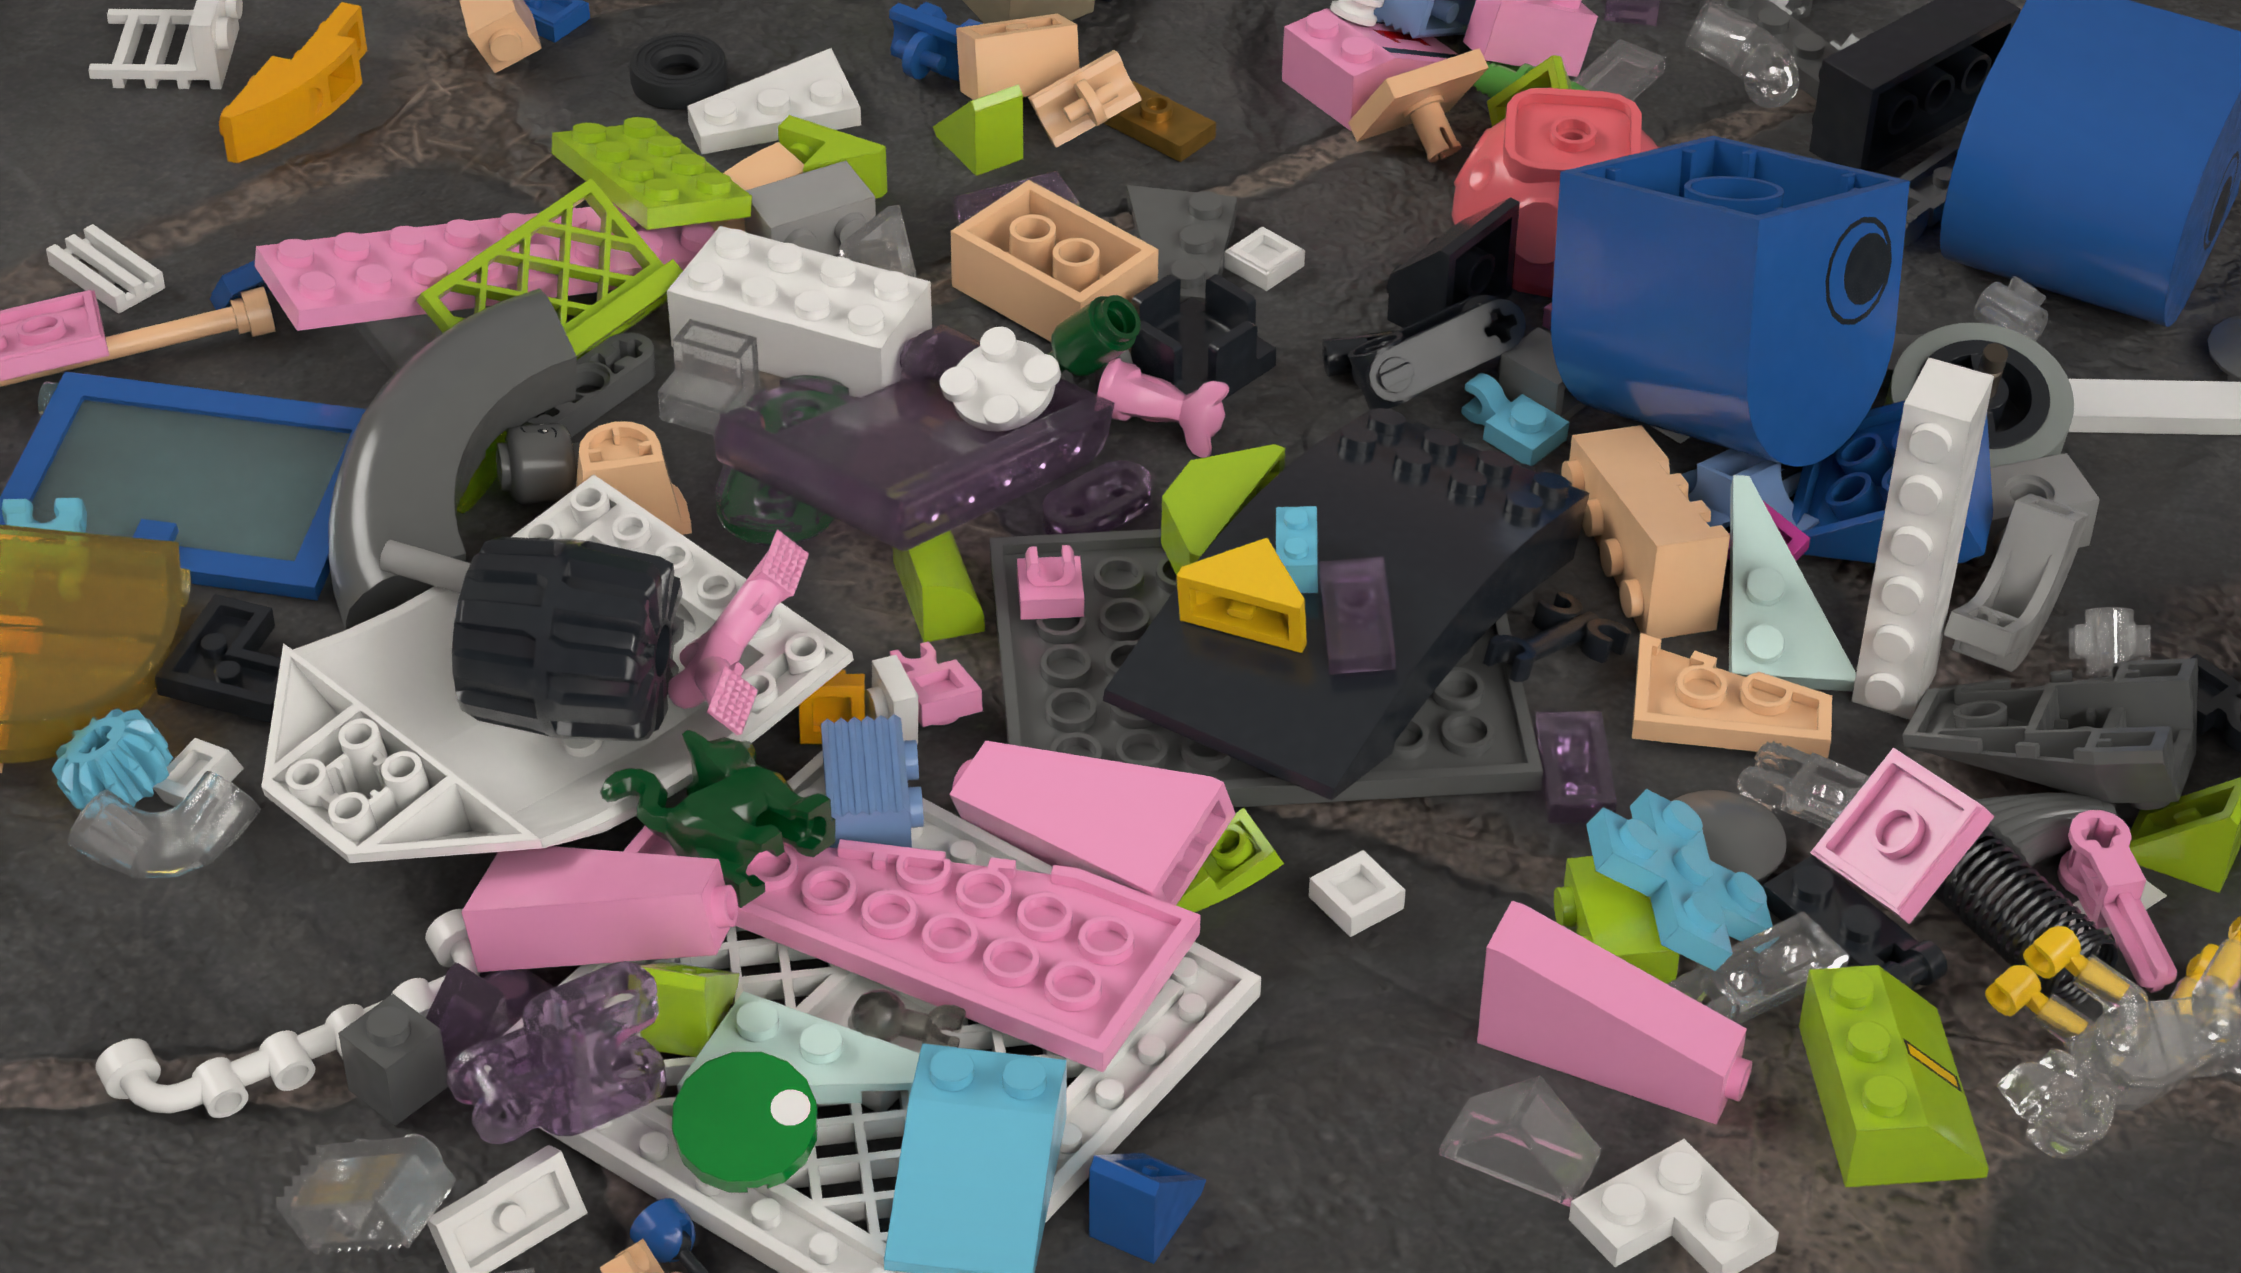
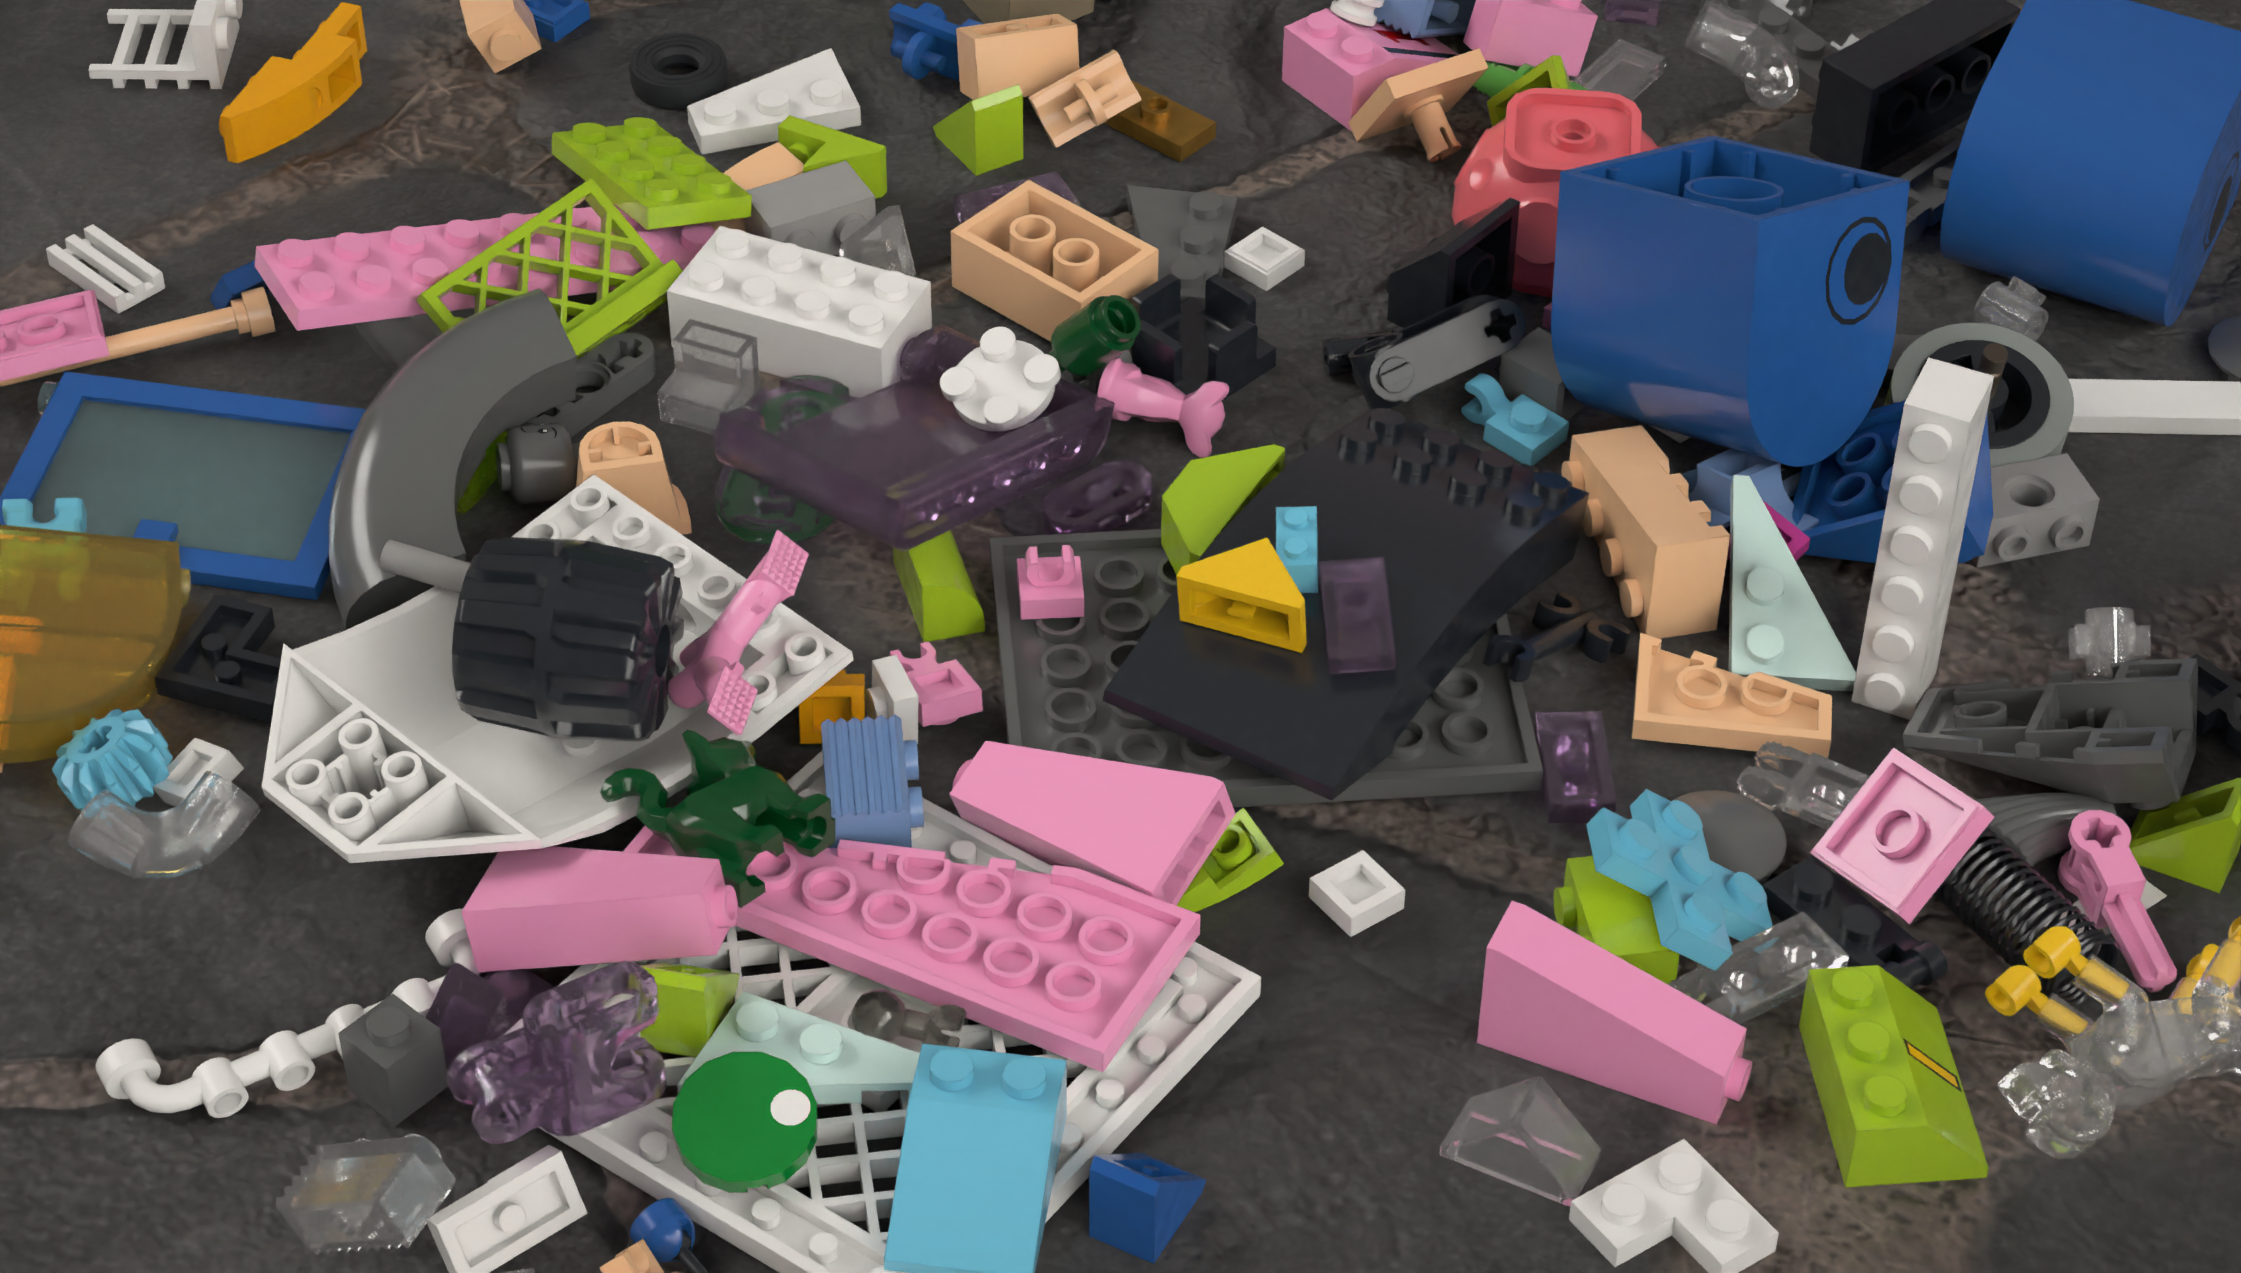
(2021, 584): light grey arch -> none

